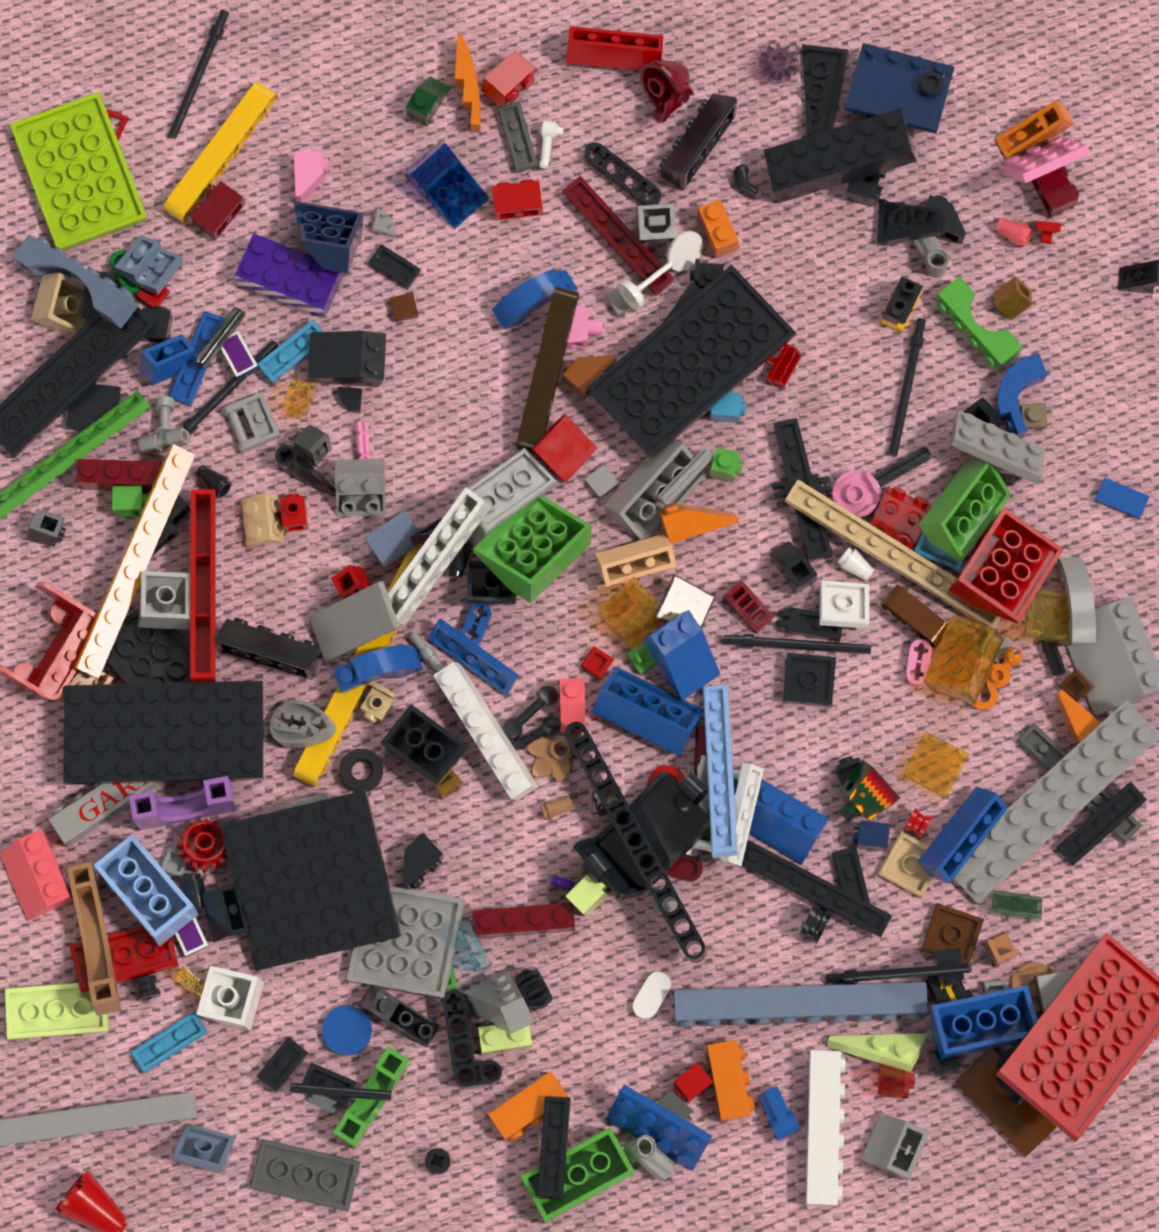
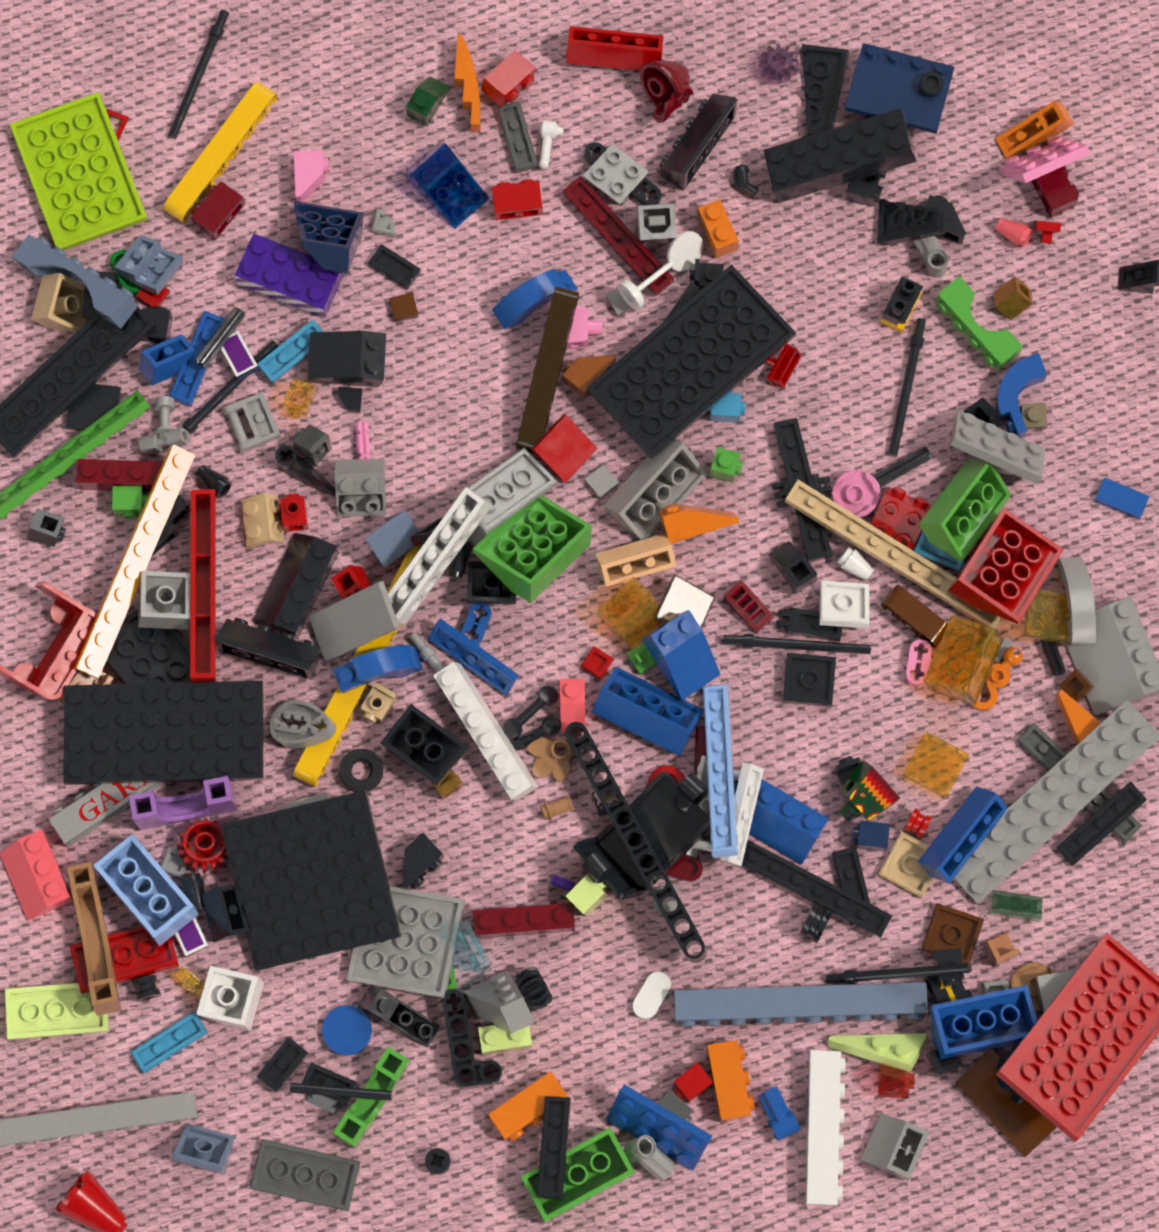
(297, 584): none -> black slope
(615, 174): none -> light grey hinge
(679, 483): light grey axle -> none

